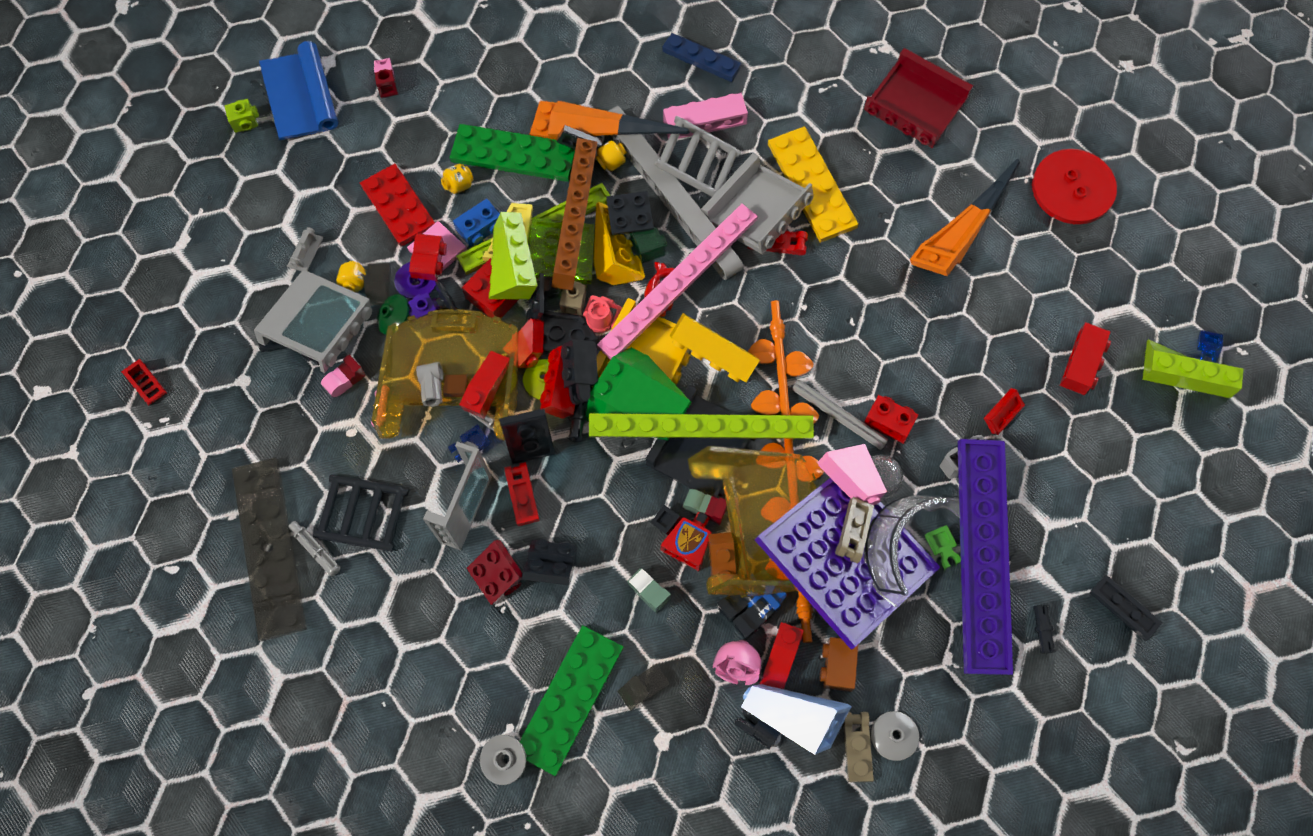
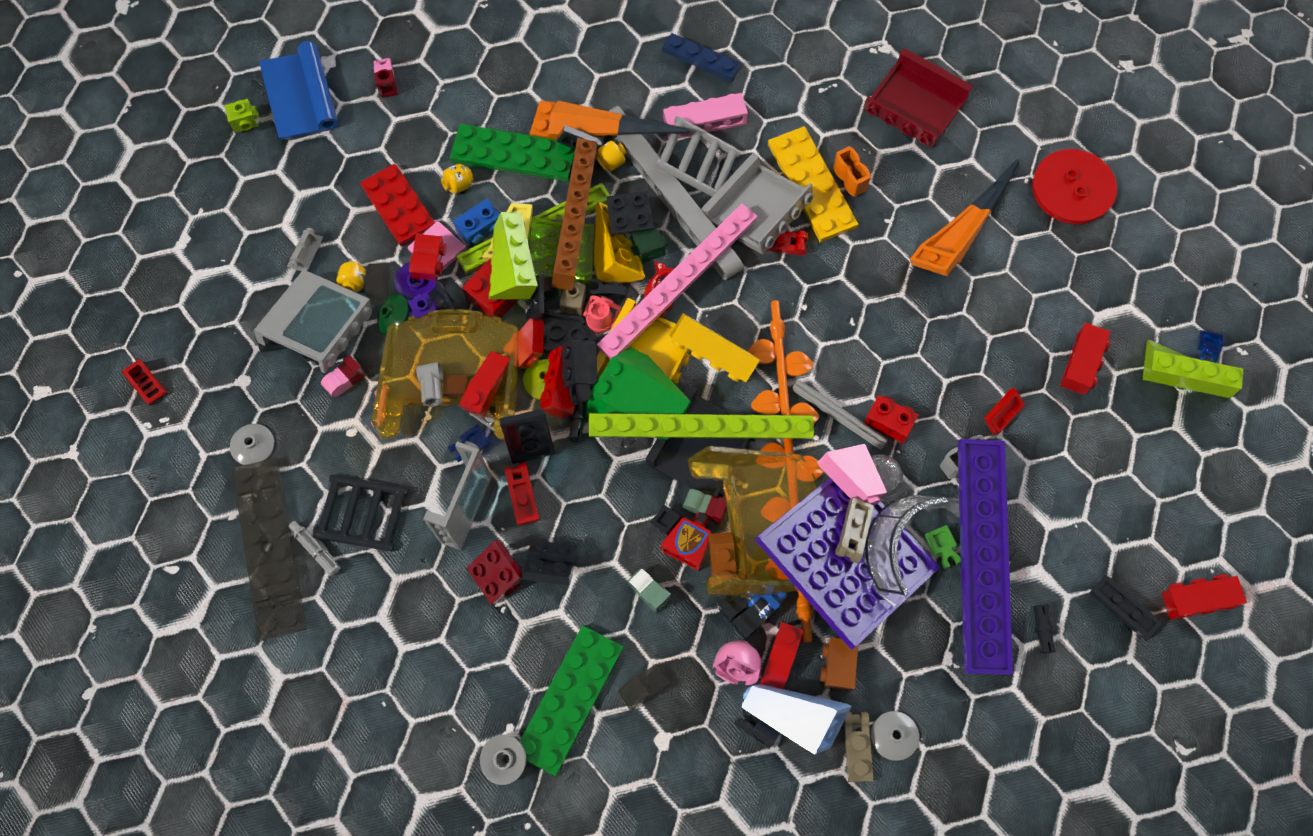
(259, 450): none -> light grey dish
(615, 289): none -> black plate
(851, 171): none -> orange brick
(1203, 596): none -> red brick

